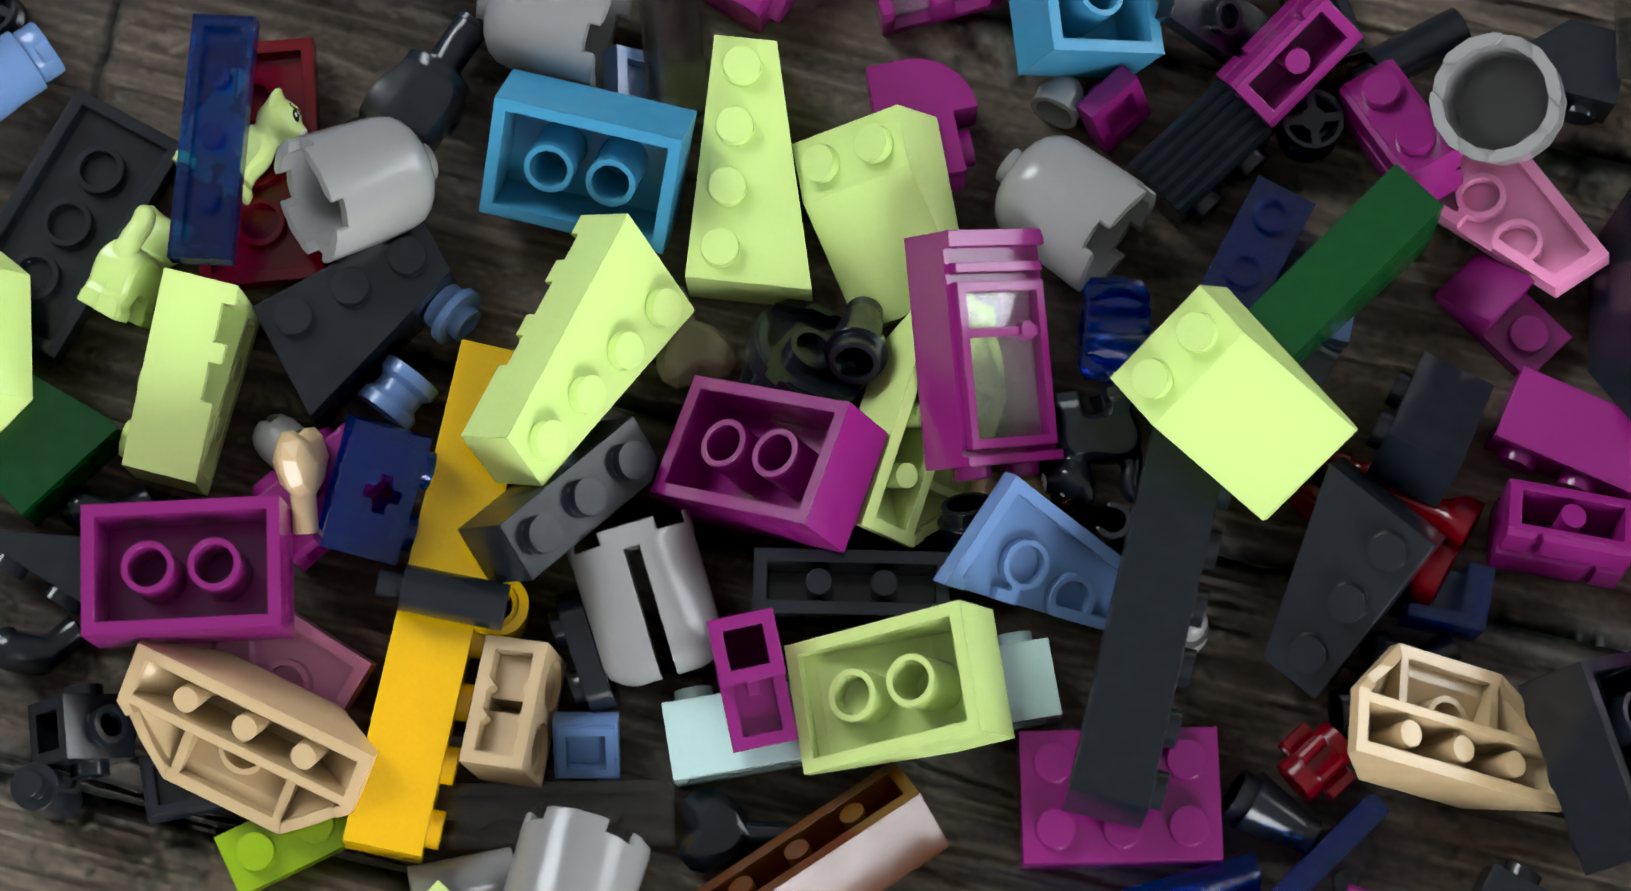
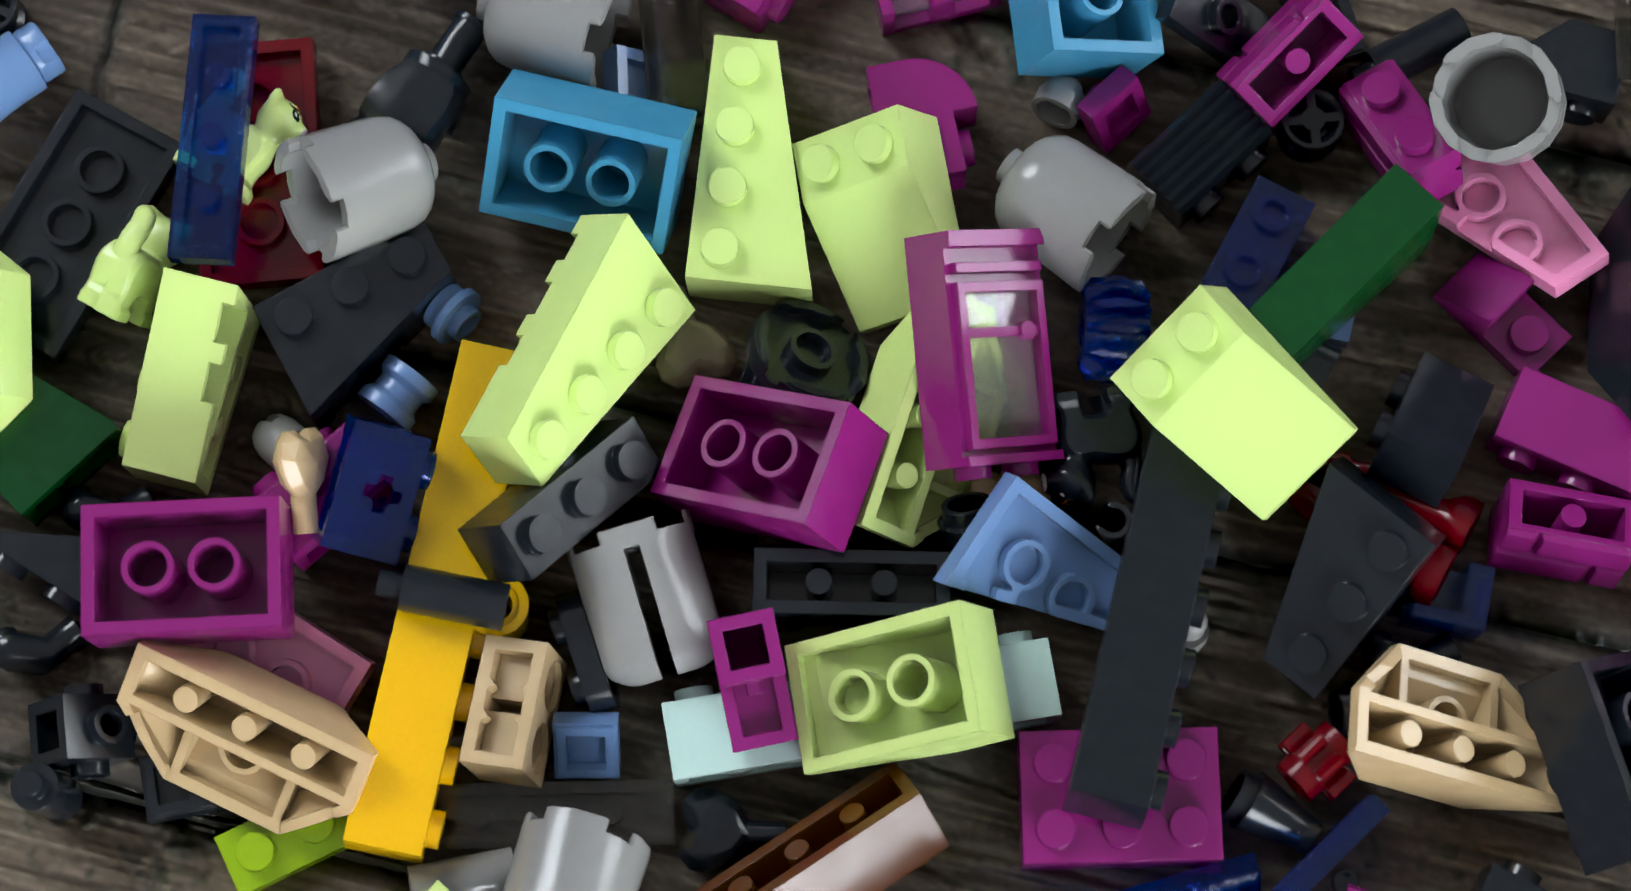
(858, 343): black cone -> none

